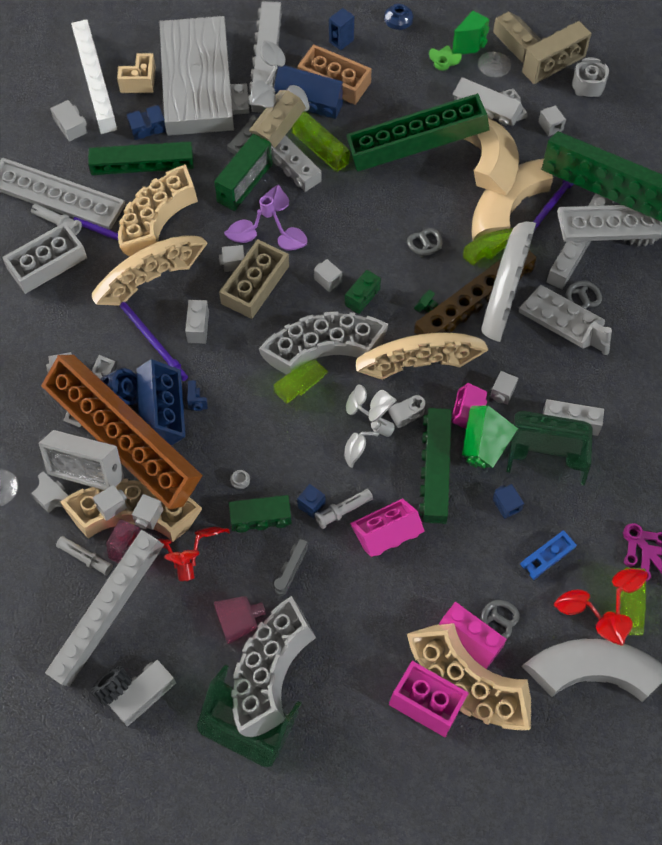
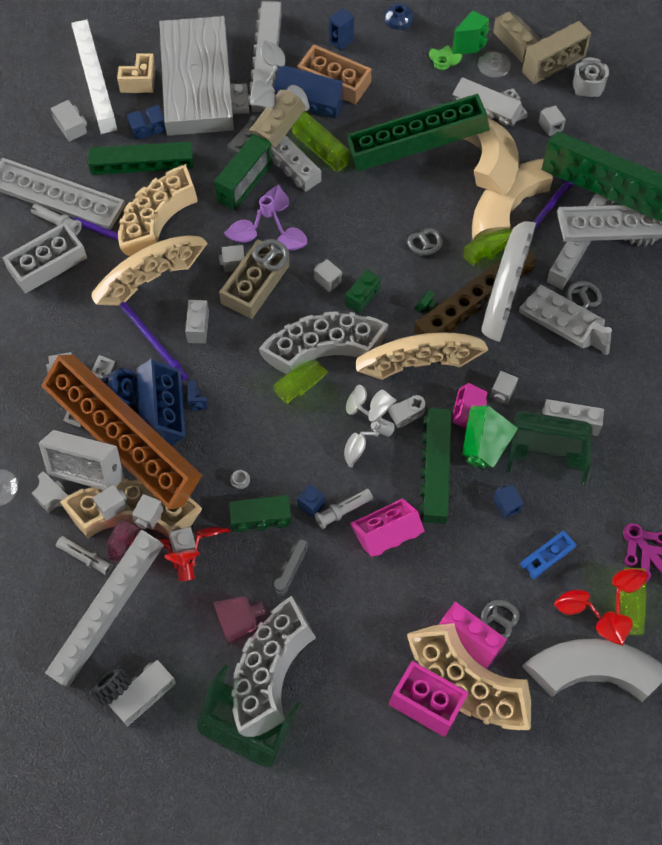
(182, 540): none -> light grey brick
(272, 253): none -> dark grey piece

